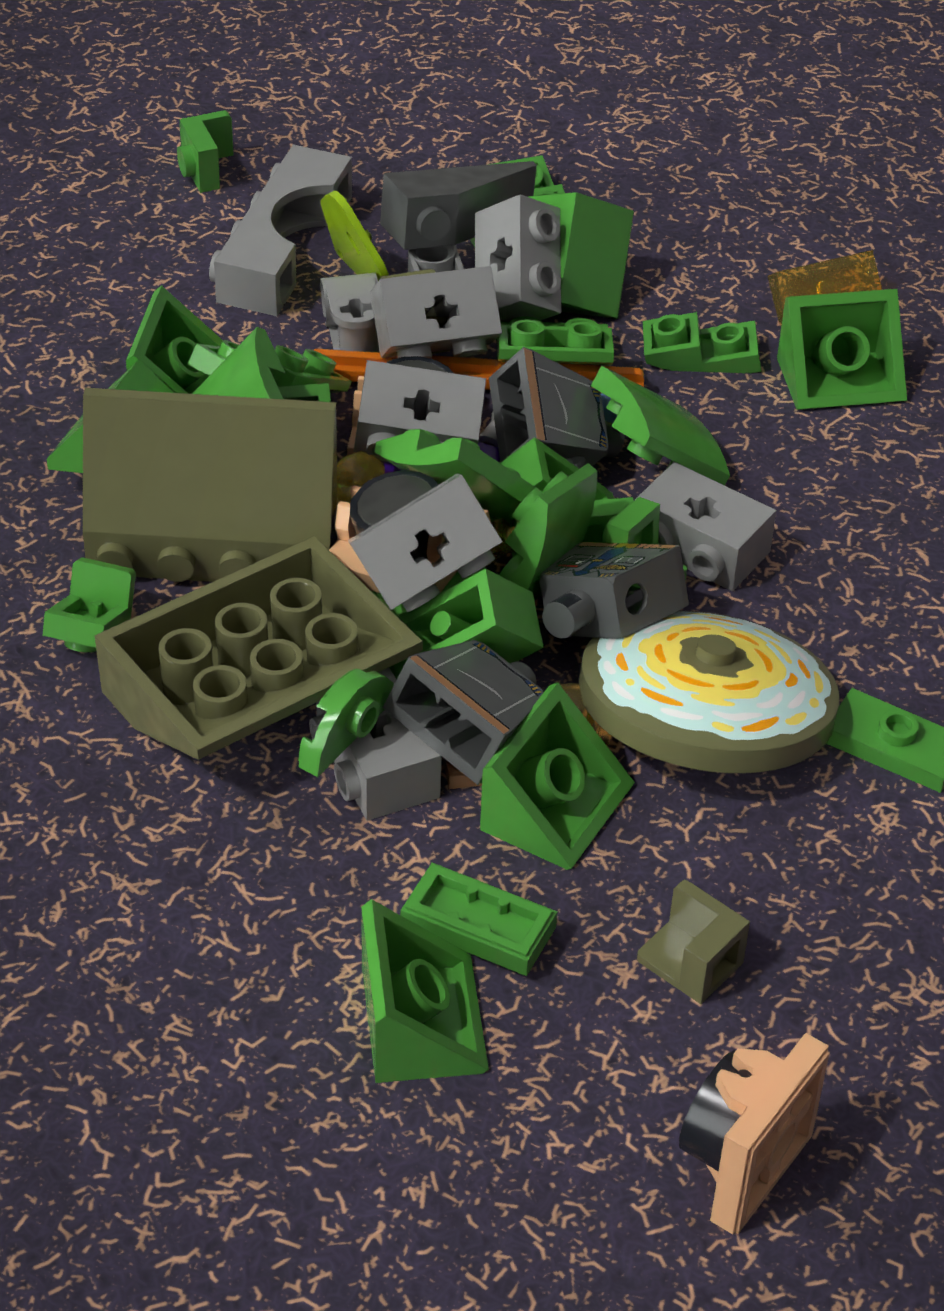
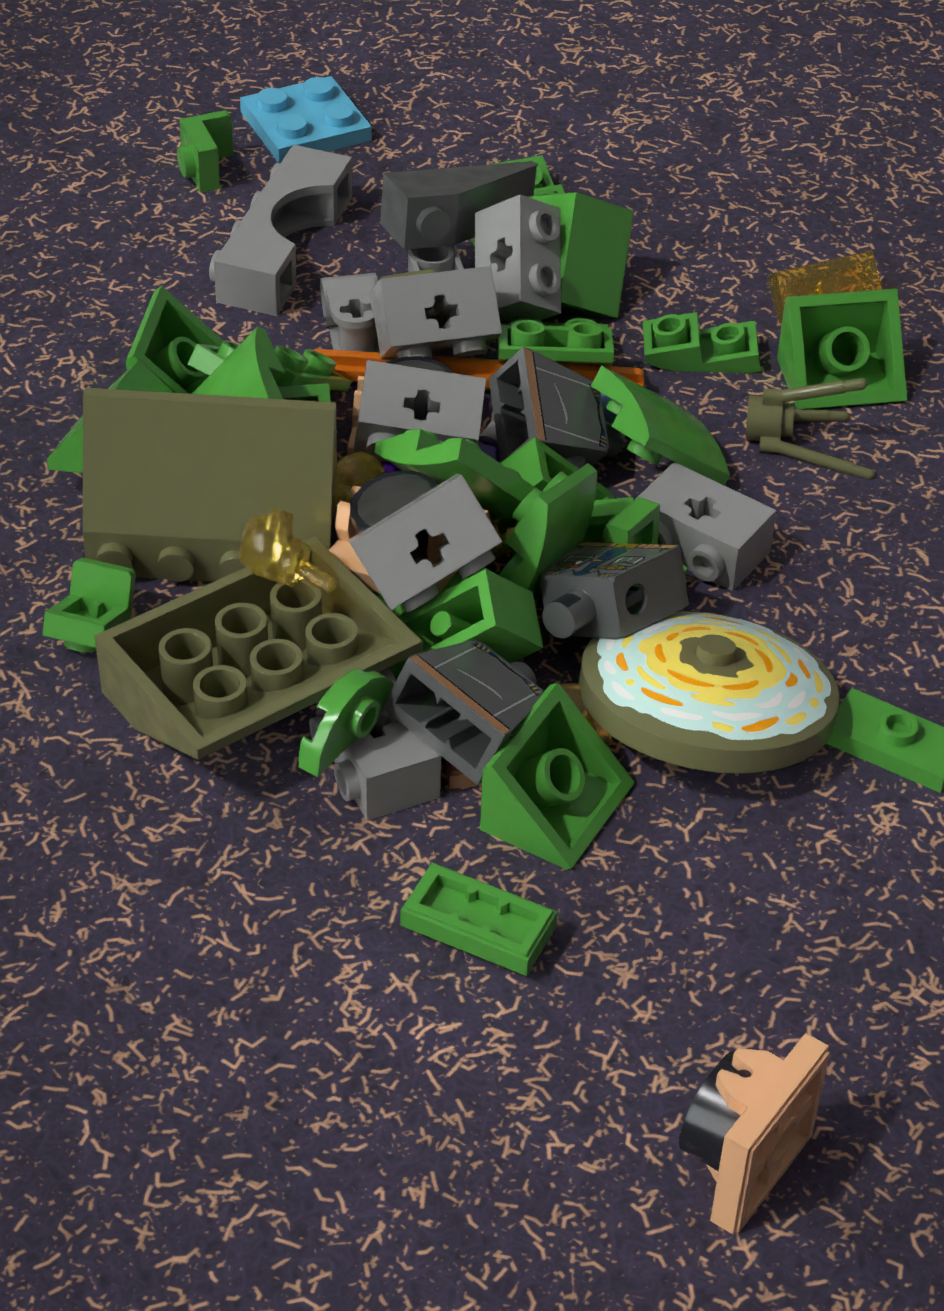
(278, 555): none -> clear yellow piece
(306, 115): none -> medium azure plate
(349, 237): lime piece -> none
(418, 1001): bright green slope -> none
(698, 944): olive panel -> none
(772, 418): none -> olive plant

